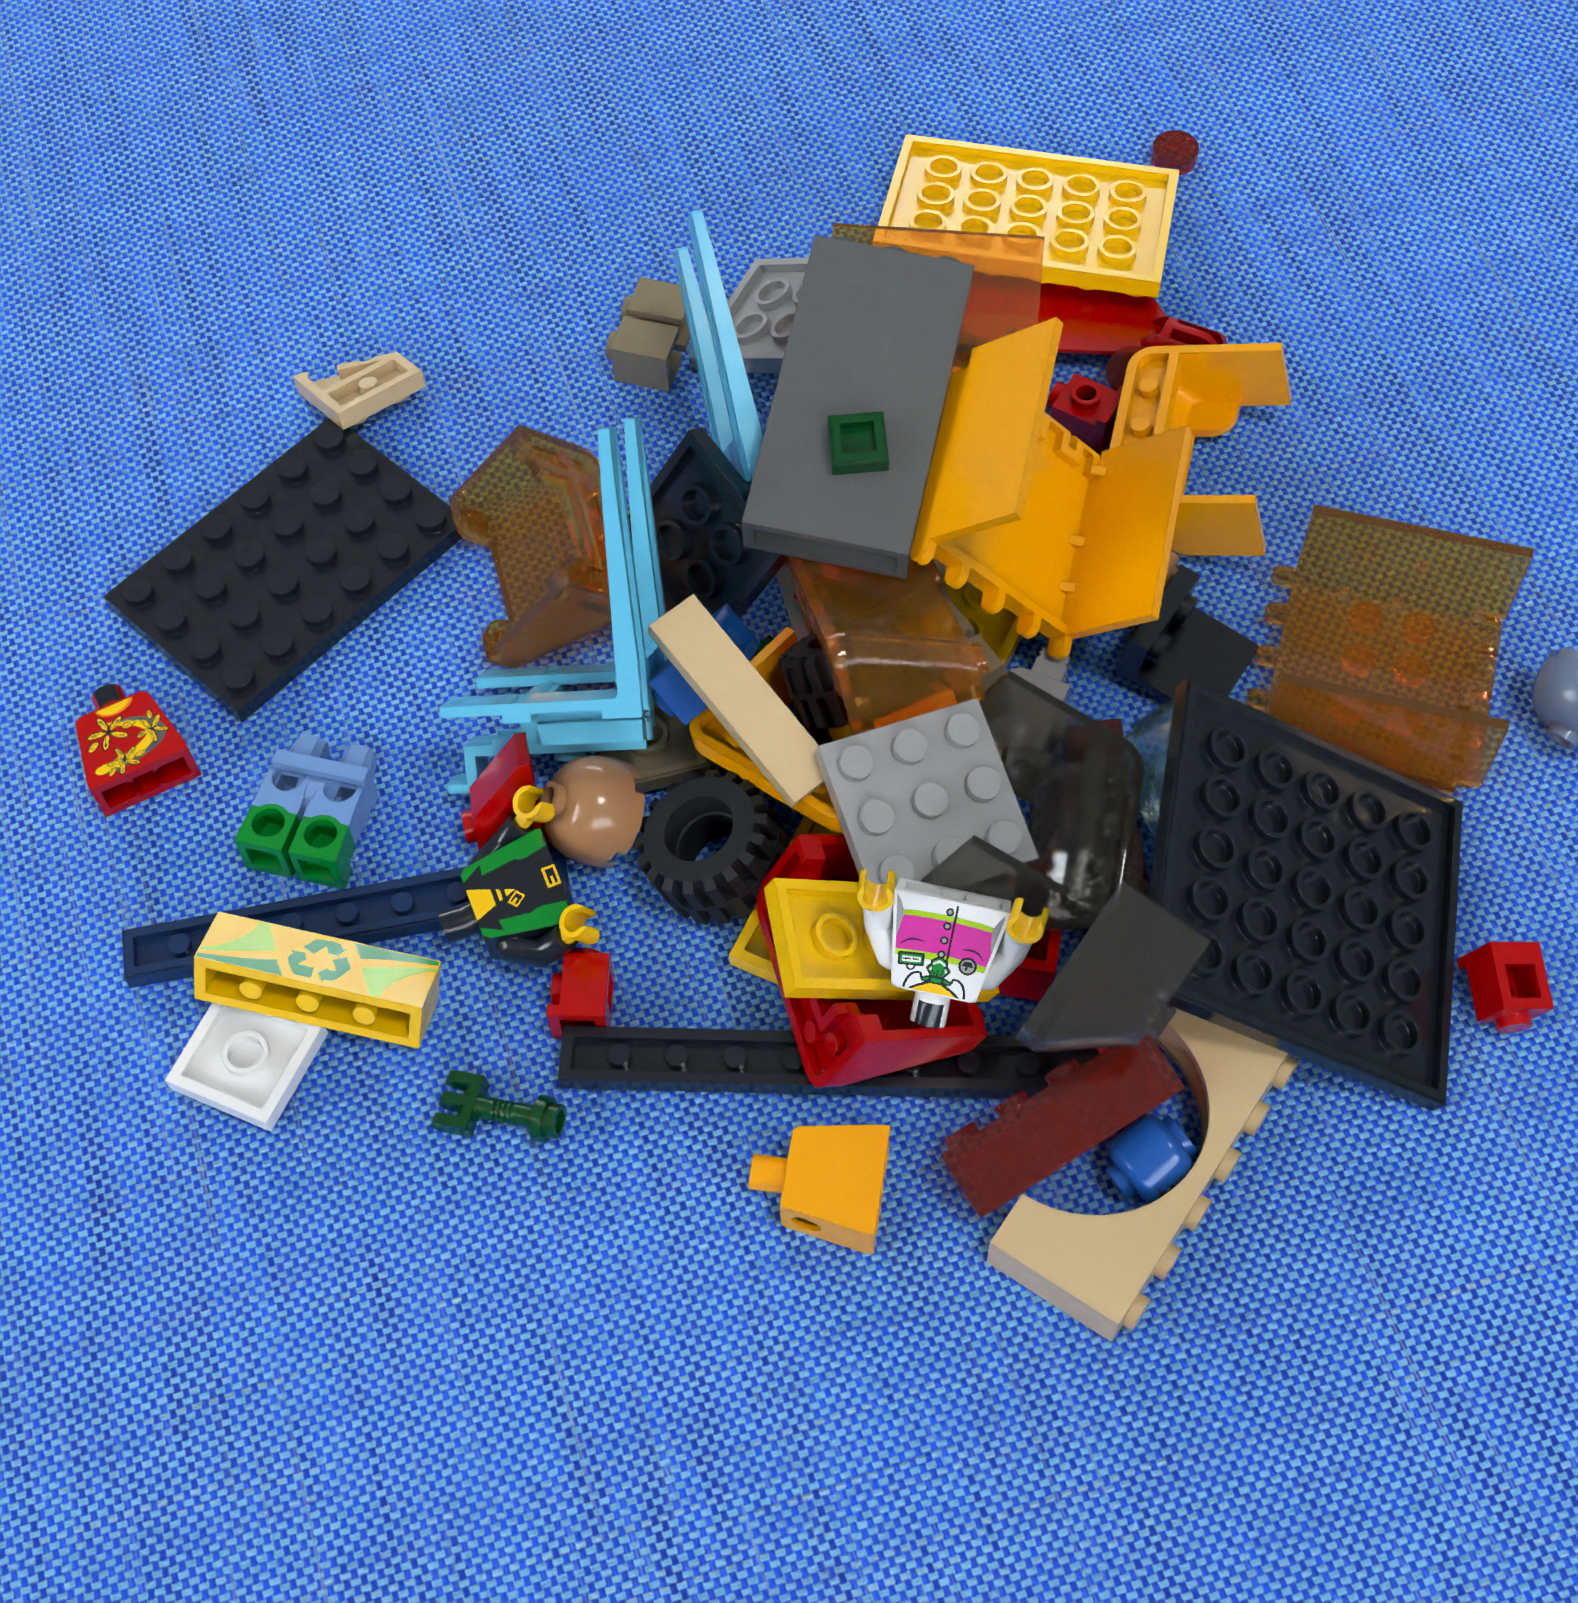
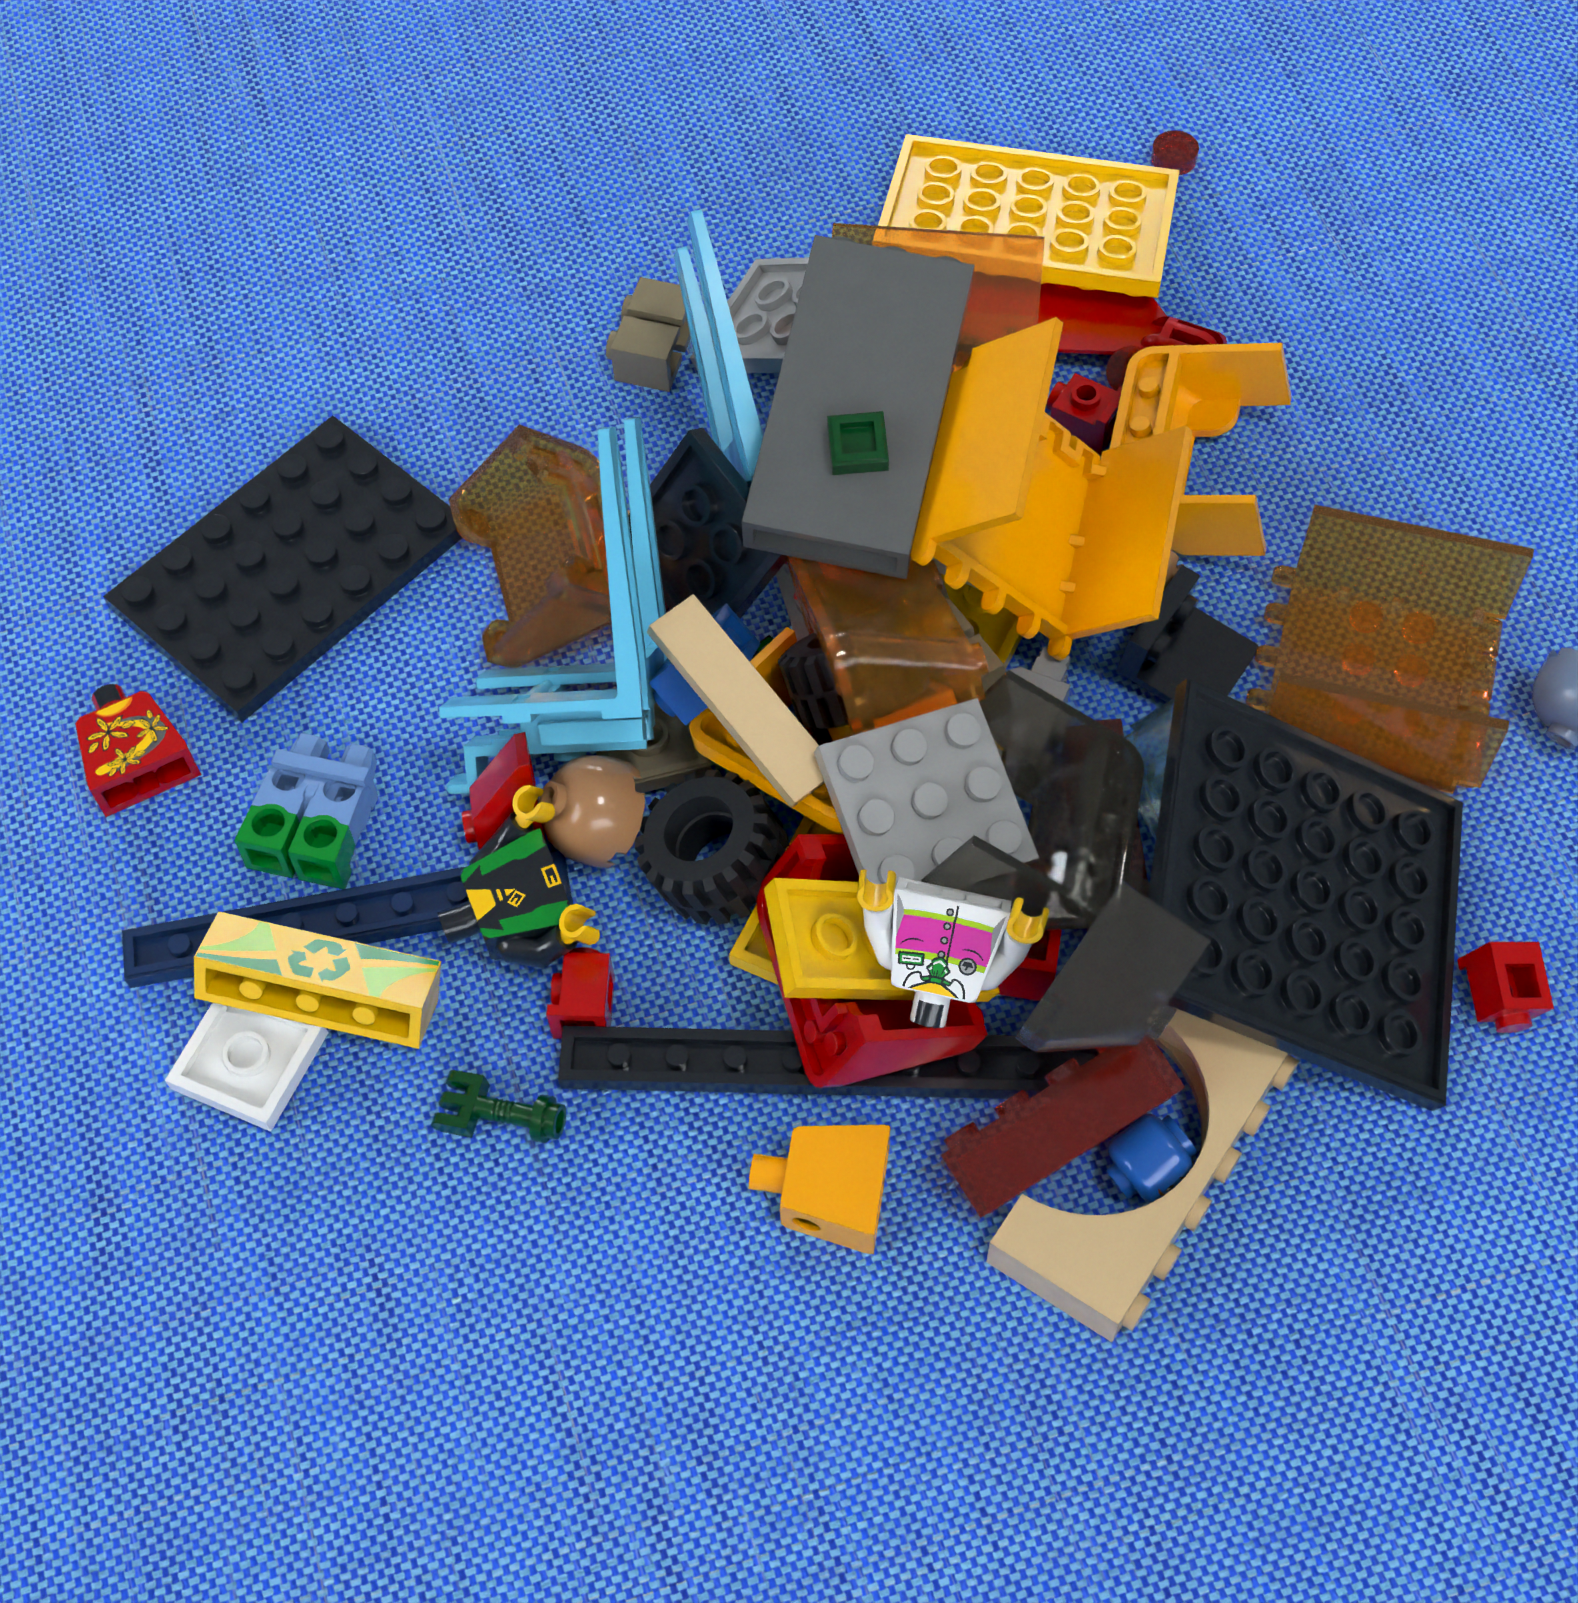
(362, 388): tan wing -> none

